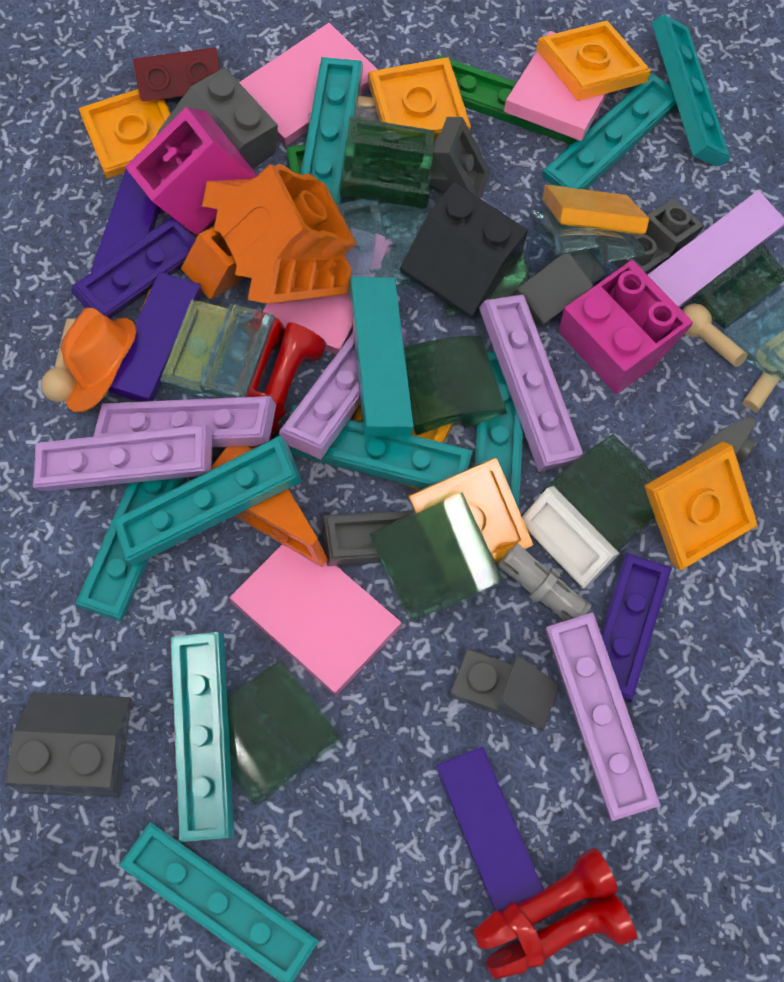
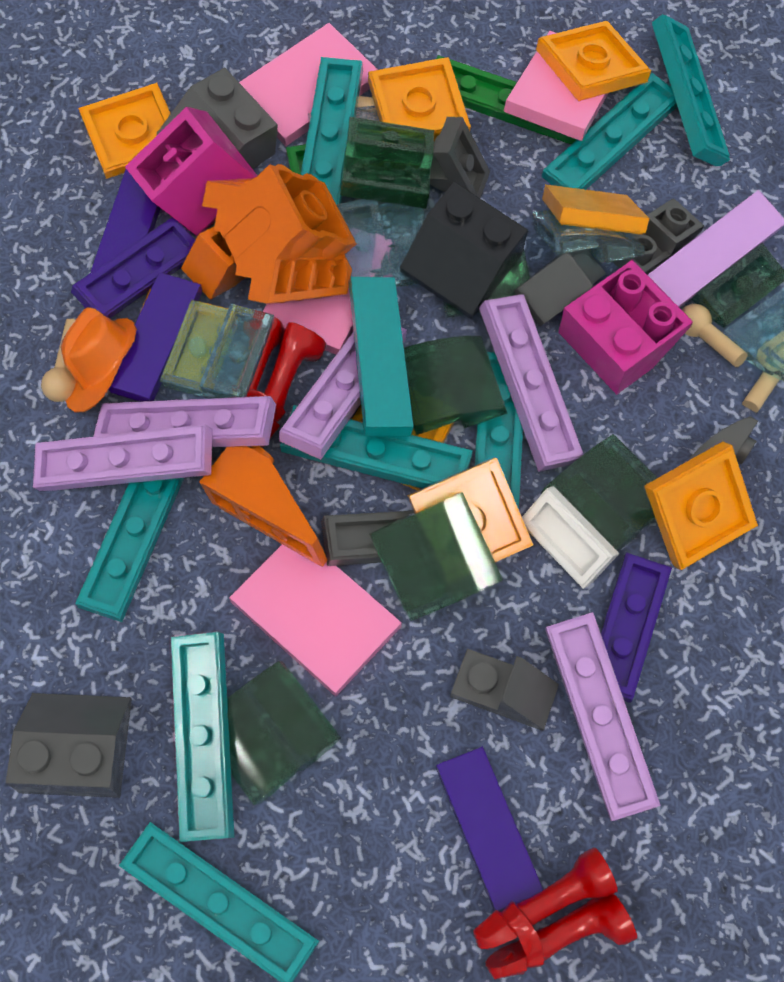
(173, 73): dark red bracket -> none
(207, 500): teal tile -> none
(543, 583): light grey pin -> none

